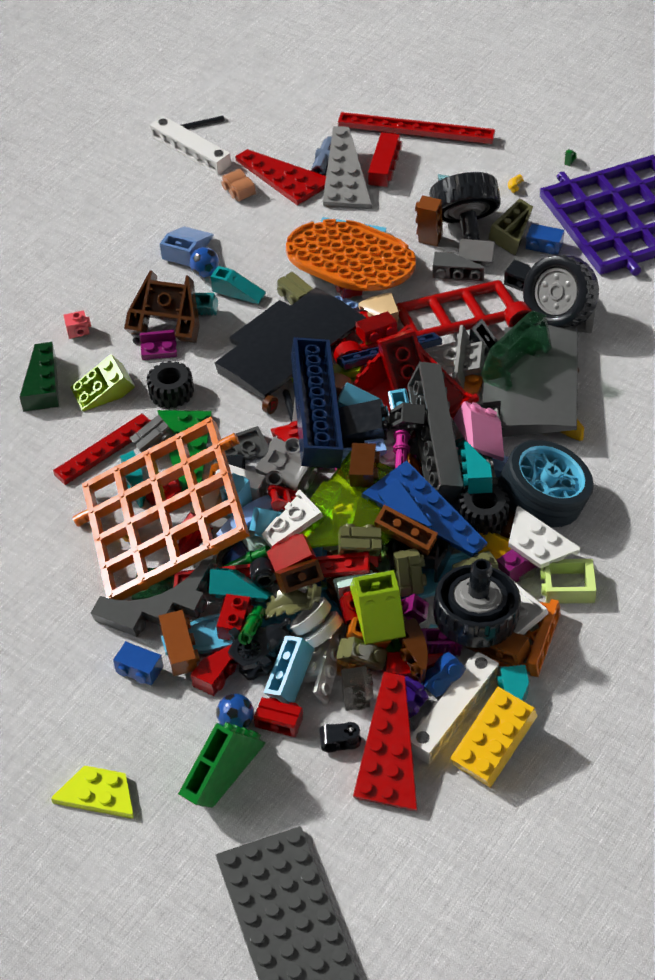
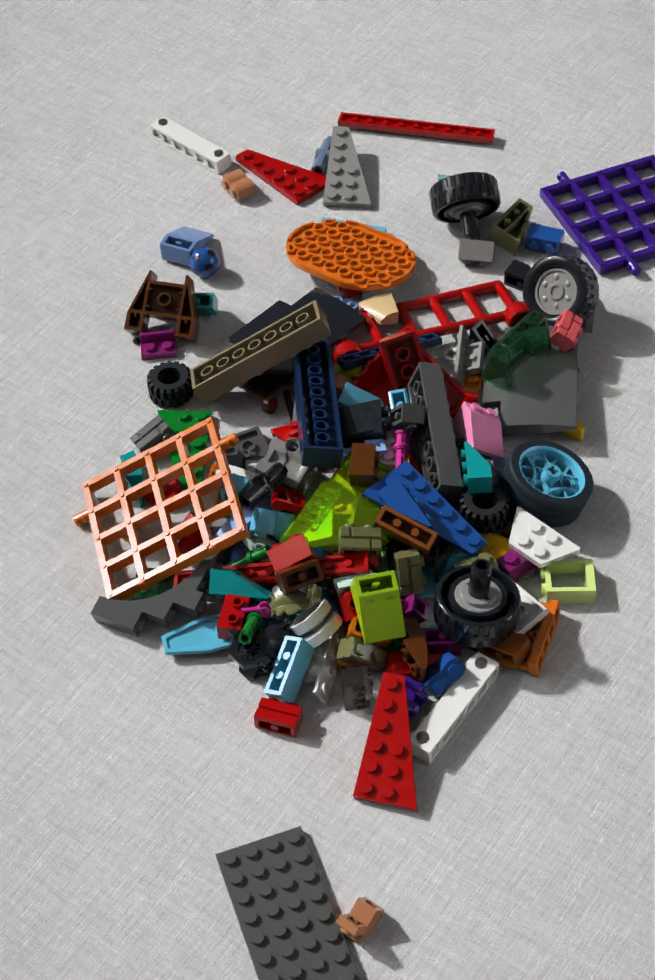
(41, 381): dark green wedge -> none
(77, 324): coral brick -> none
(97, 791): neon yellow wing -> none
(100, 450): red plate -> none
(102, 384): lime slope -> none
(138, 663): blue brick -> none
(179, 642): dark orange brick -> none
(204, 122): black bar -> none
(213, 671): red slope -> none
(220, 763): green slope -> none
(232, 284): teal slope -> none
(235, 710): blue piece -> none
(260, 352): none -> dark tan brick
(262, 572): black head -> none
(263, 486): none -> black piece
(264, 609): none -> dark pink hand
(292, 287): olive brick -> none
(295, 519): white wing -> none
(338, 737): black piece -> none
(361, 919): none -> nougat brick
(376, 327): red brick -> none
(384, 159): red brick -> none
(429, 220): dark orange brick -> none
(452, 266): dark grey slope -> none
(494, 737): yellow brick -> none
(513, 183): yellow arm -> none
(514, 680): teal slope -> none
(566, 331): none -> coral brick
(570, 156): green tile -> none

